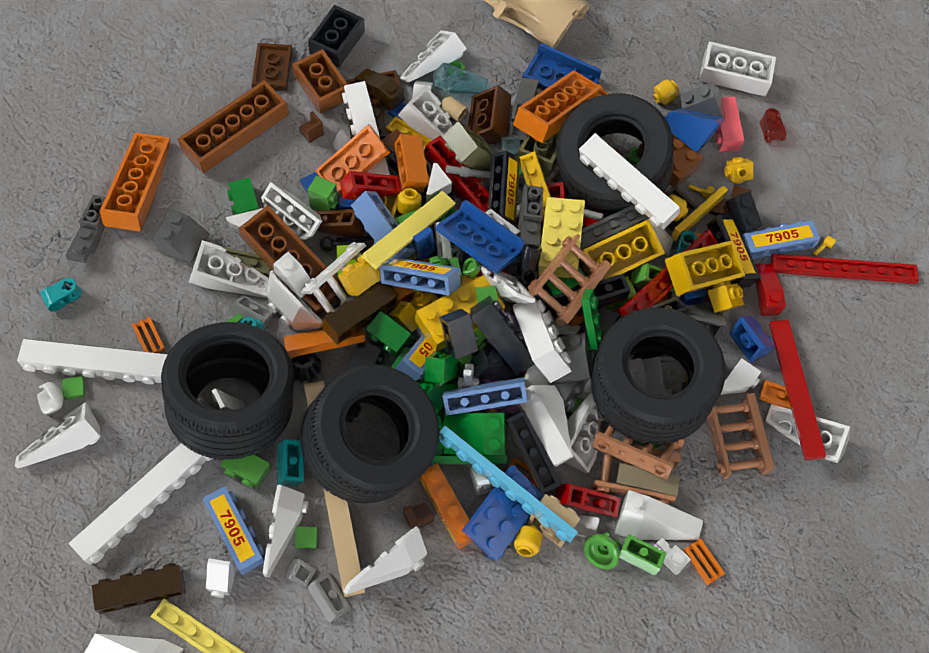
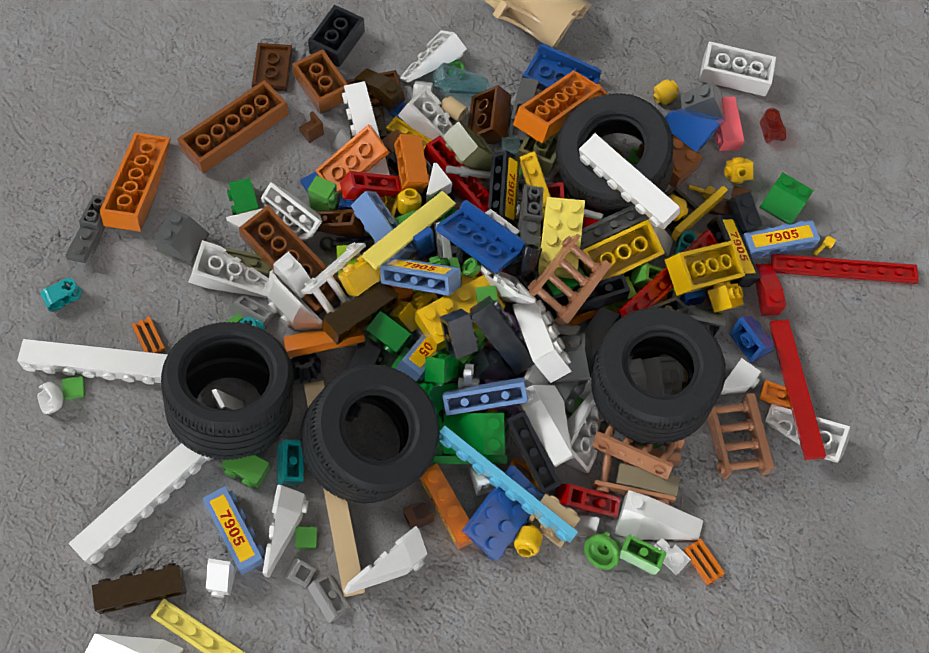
(73, 434): white wedge -> none
(592, 318): green plate -> none
(786, 199): none -> green slope

